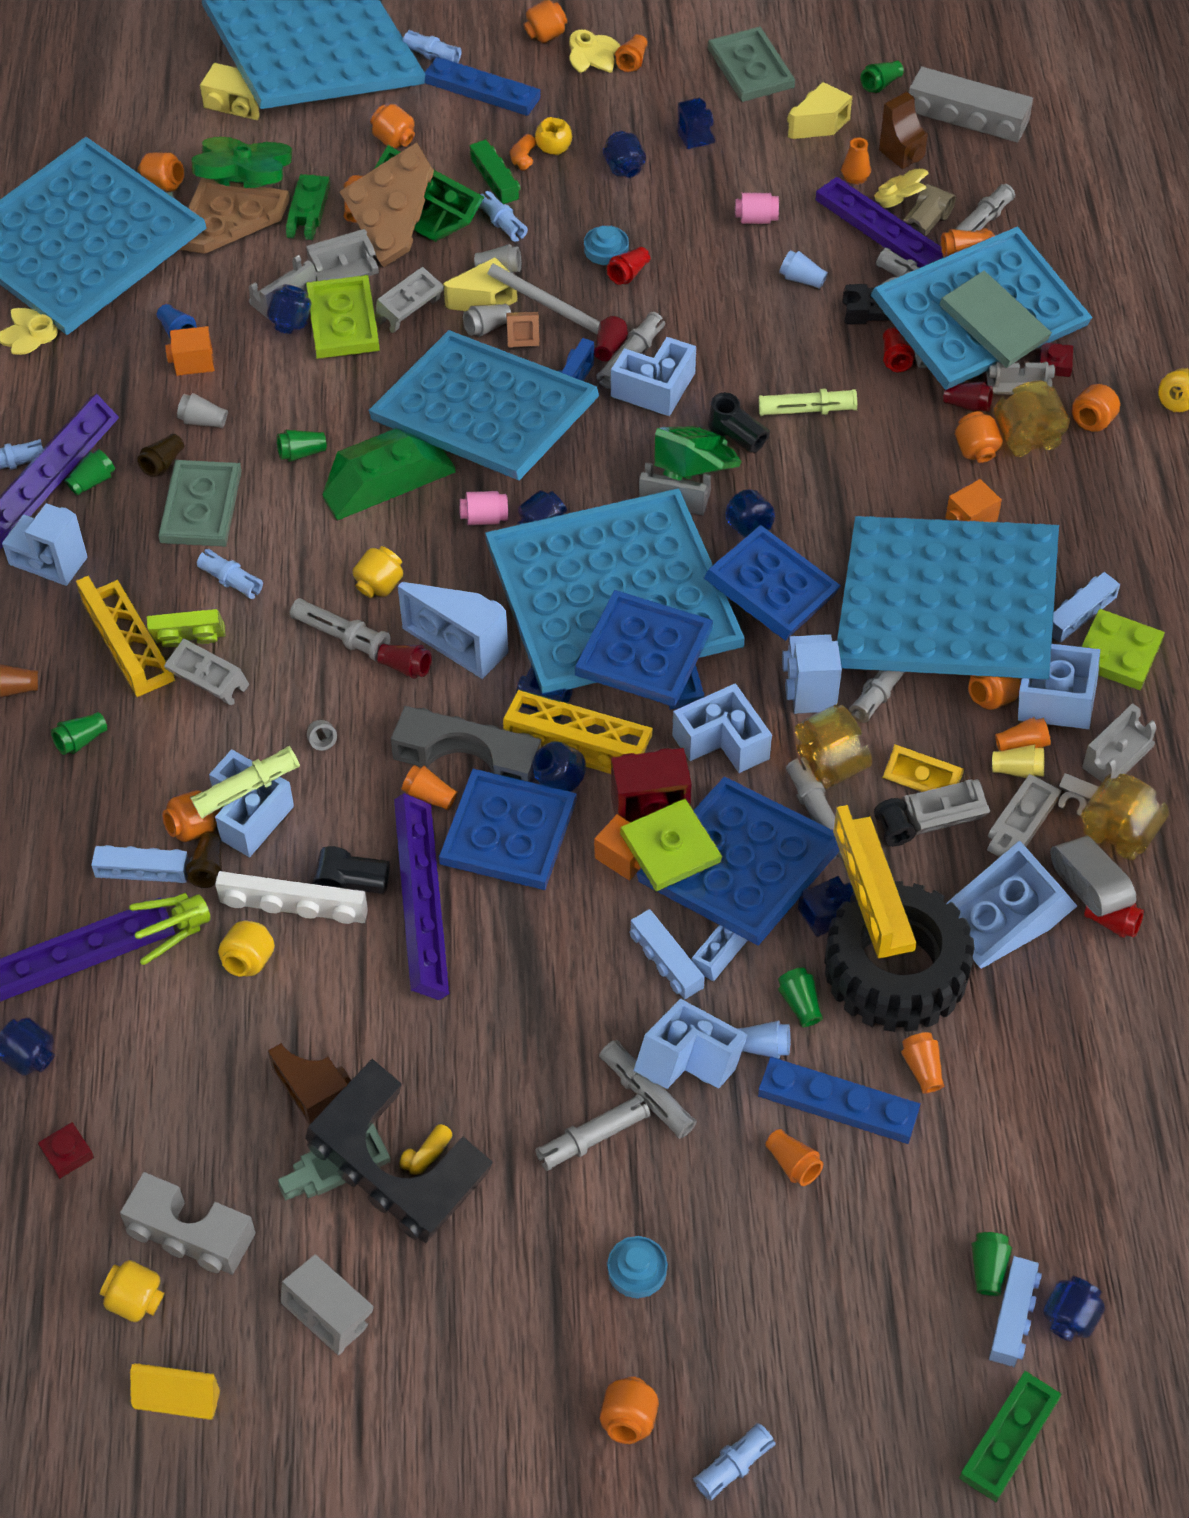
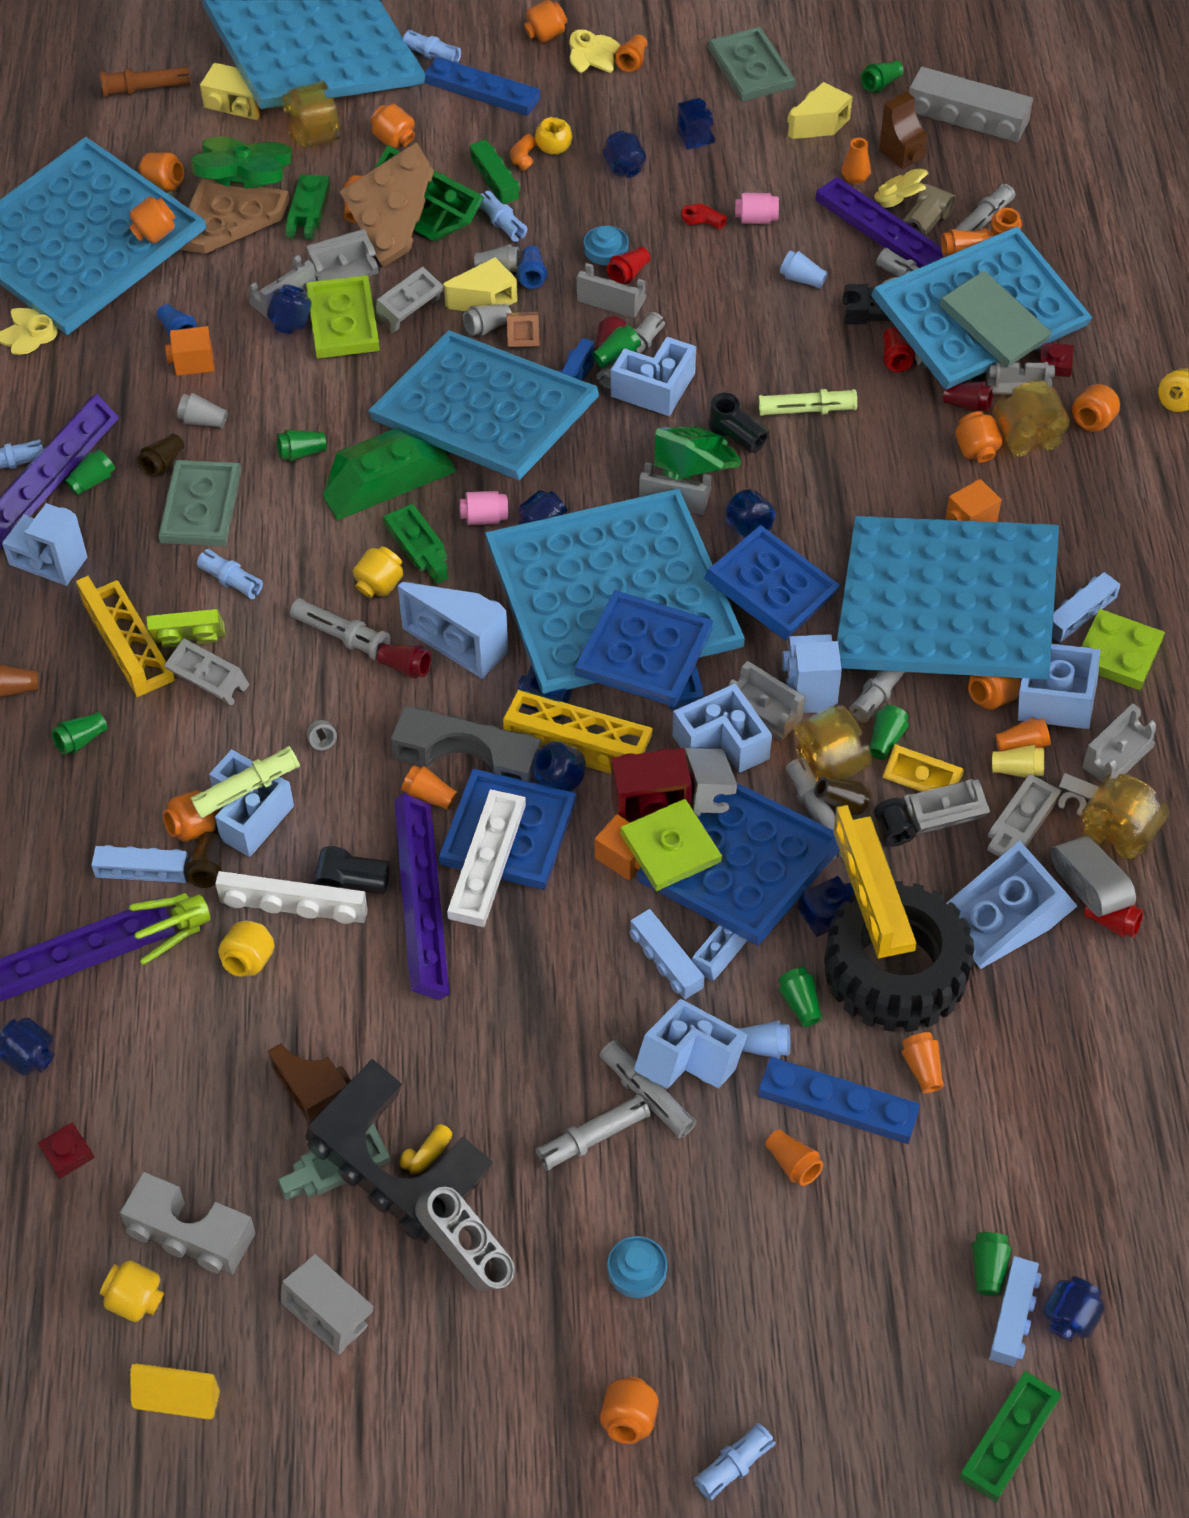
(130, 81): none -> dark orange pin
(151, 220): none -> orange head
(311, 114): none -> clear yellow brick
(418, 541): none -> green hinge
(483, 1243): none -> light grey beam
(486, 858): none -> white plate
(531, 269): none -> blue cone
(544, 298): light grey bar -> none
(609, 294): none -> light grey hinge
(613, 346): none -> green cone
(702, 214): none -> red arm
(709, 777): none -> light grey hinge
(772, 700): none -> light grey hinge
(843, 793): none -> dark brown cone
(888, 728): none -> green cone
(1005, 220): none -> orange cone

